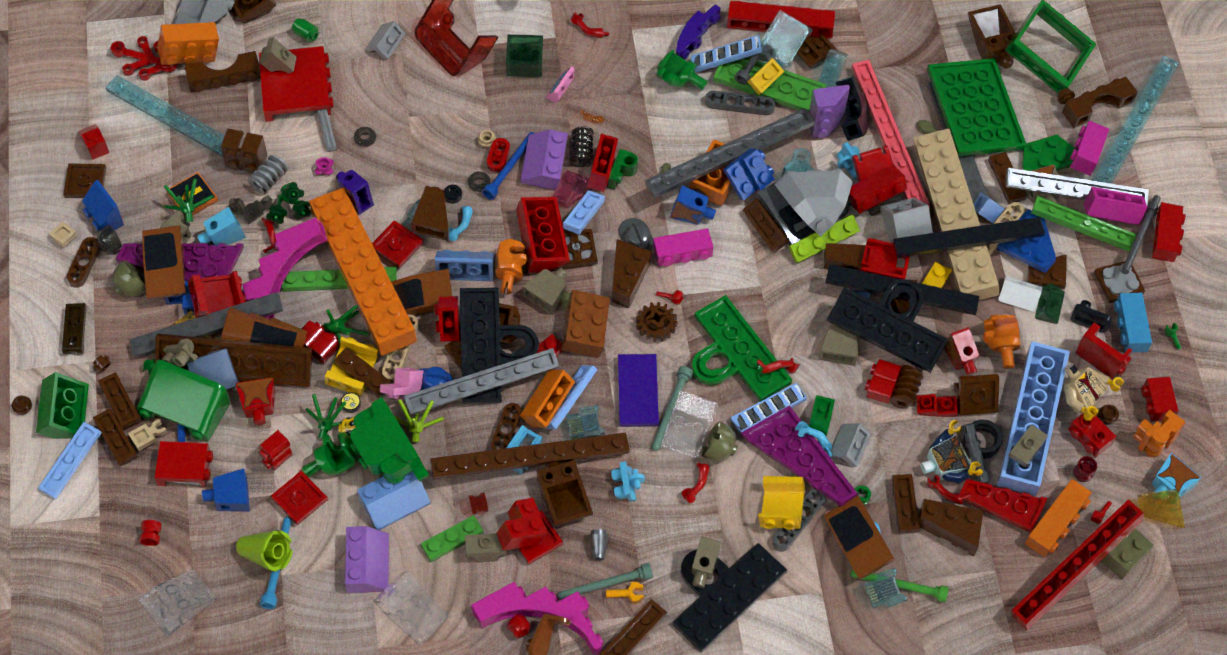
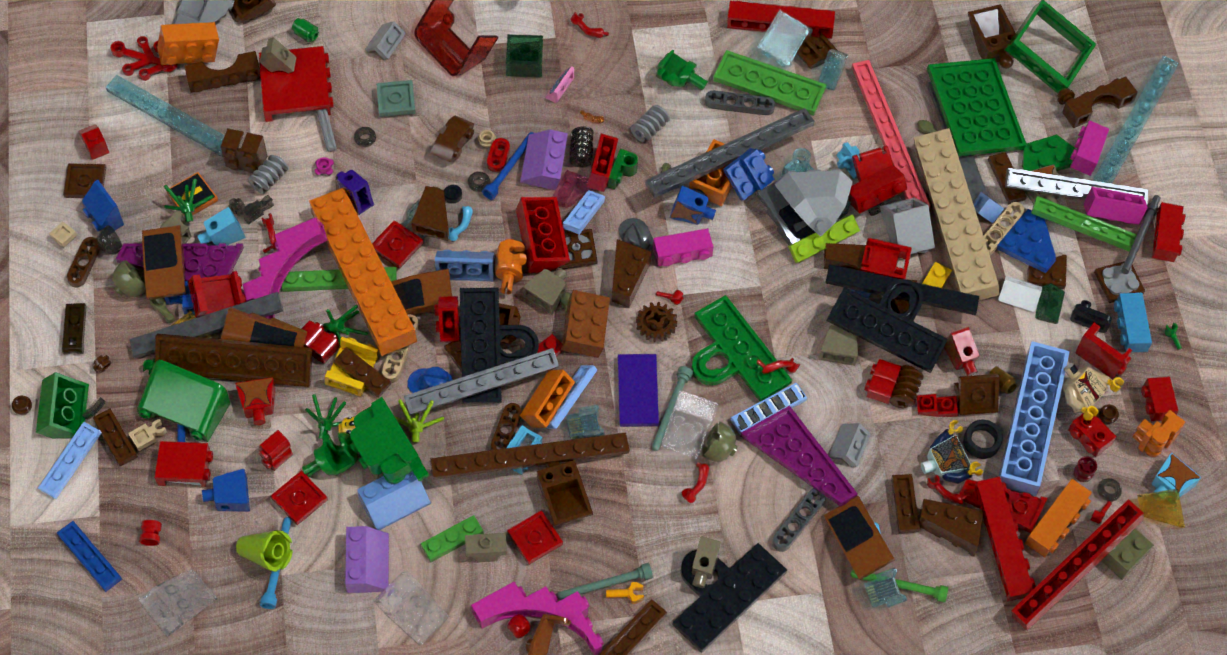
(89, 556): none -> blue tile
(94, 408): none -> clear smoke tile
(119, 401): reddish brown plate -> none
(160, 305): none -> olive piece
(180, 353): dark tan hips -> none
(216, 367): sand blue slope -> none
(290, 194): dark green plant -> none
(352, 402): tile -> none
(395, 98): none -> sand green plate
(406, 382): bright pink brick -> none
(450, 143): none -> reddish brown brick
(478, 503): clear red wheel -> none
(524, 526): red brick -> none
(598, 543): flat silver cone -> none
(624, 474): medium azure hips -> none
(650, 123): none -> light grey piece
(694, 29): dark purple slope -> none
(727, 53): tile -> none
(743, 75): dark grey bar -> none
(765, 76): yellow plate -> none
(765, 225): reddish brown plate -> none
(782, 502): yellow panel -> none
(803, 429): medium azure piece -> none
(822, 414): green plate -> none
(827, 109): medium lavender slope -> none
(856, 110): black arch -> none
(864, 490): green bush -> none
(968, 237): black tile -> none
(974, 449): dark grey pin -> none
(1003, 337): orange piece -> none
(1004, 539): none -> red brick
(1006, 382): none -> pearl gold cone
(1028, 446): dark tan brick -> none
(1112, 483): none -> clear smoke piece

